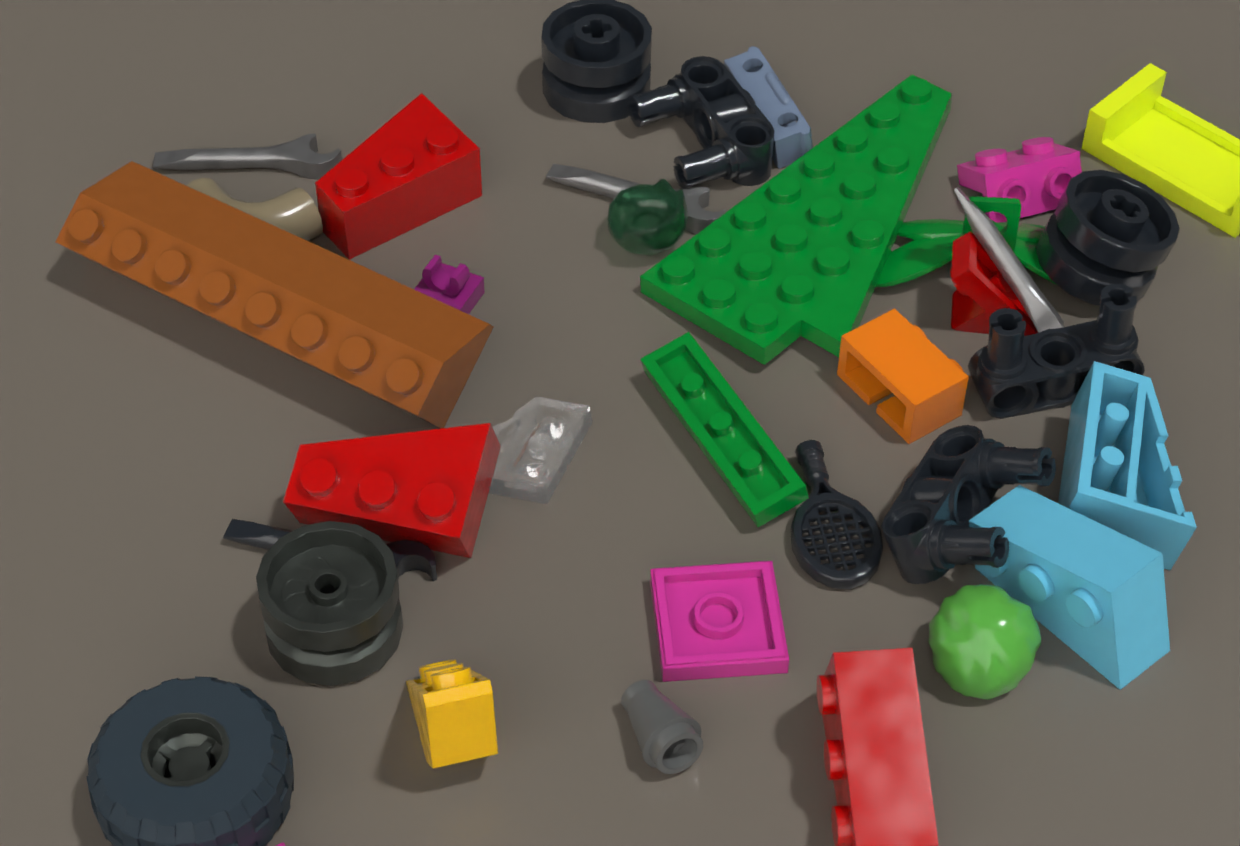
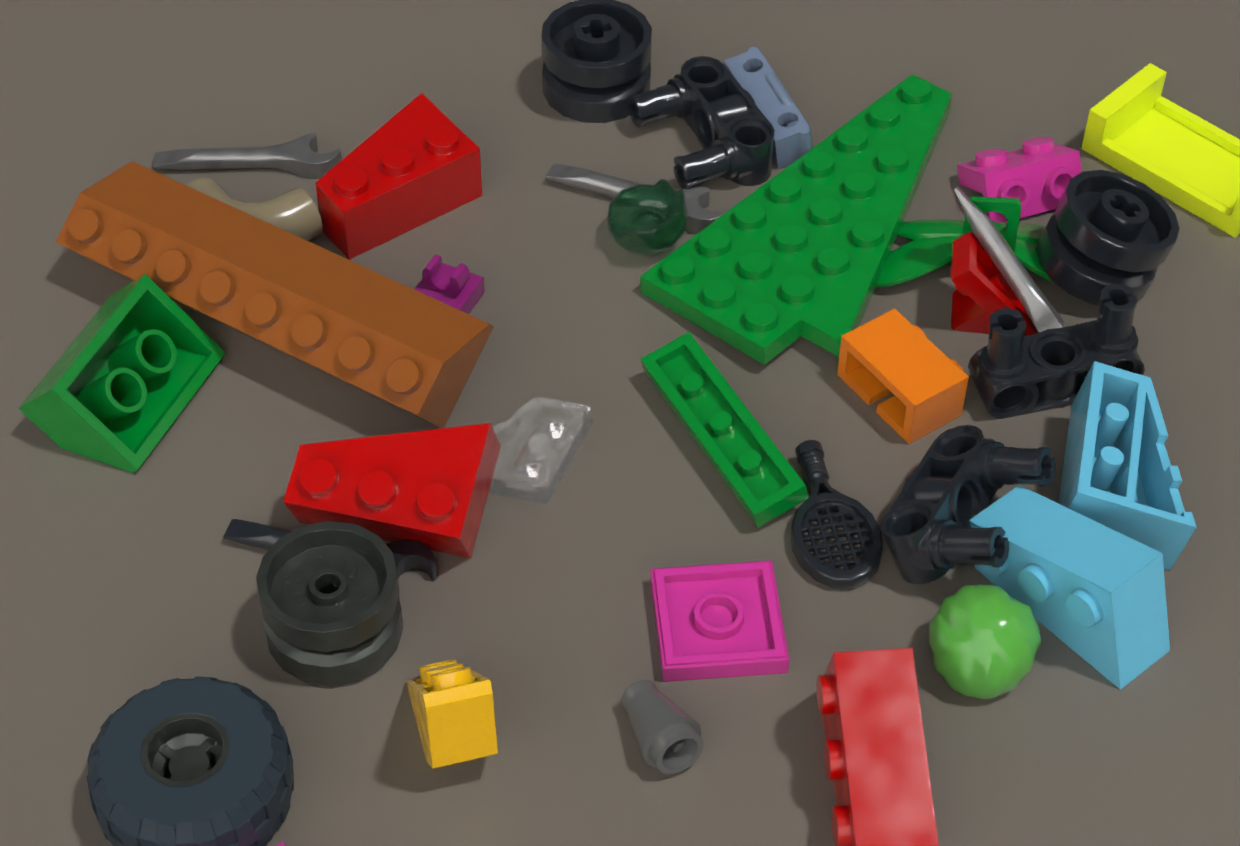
(124, 378): none -> green slope

